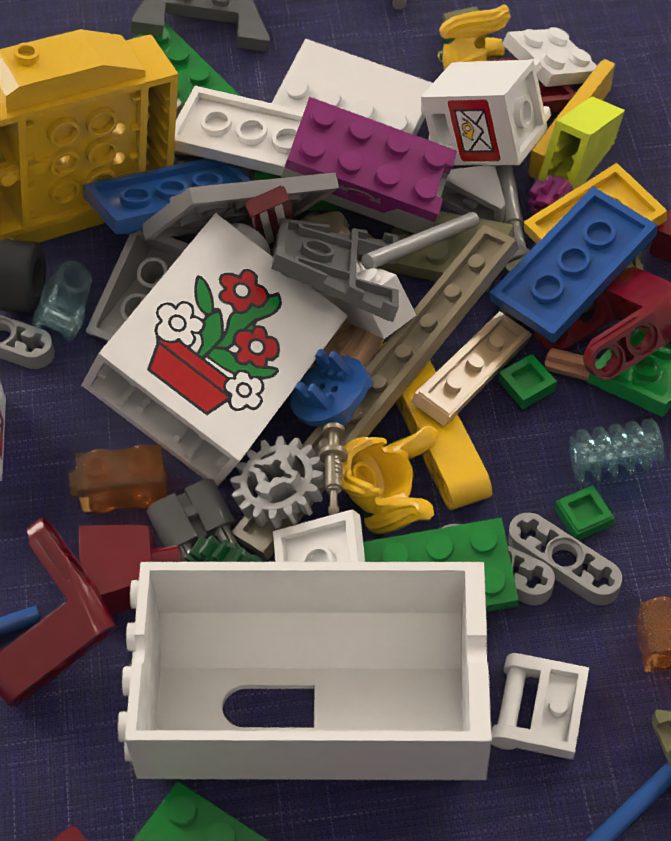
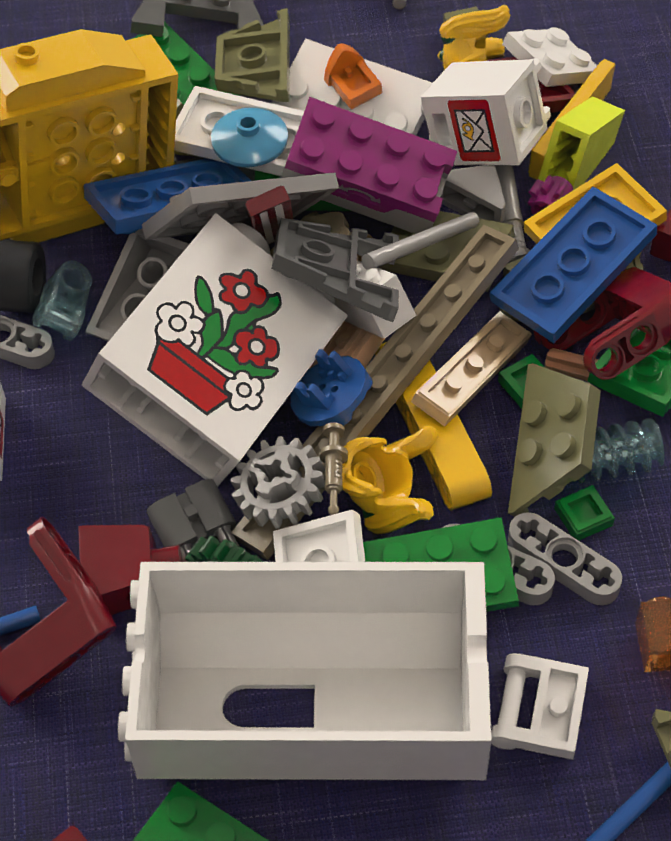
(119, 478): clear orange brick -> none
(249, 137): none -> dark azure dish
(255, 59): none -> olive wing
(351, 76): none -> orange tile
(553, 436): none -> olive wing

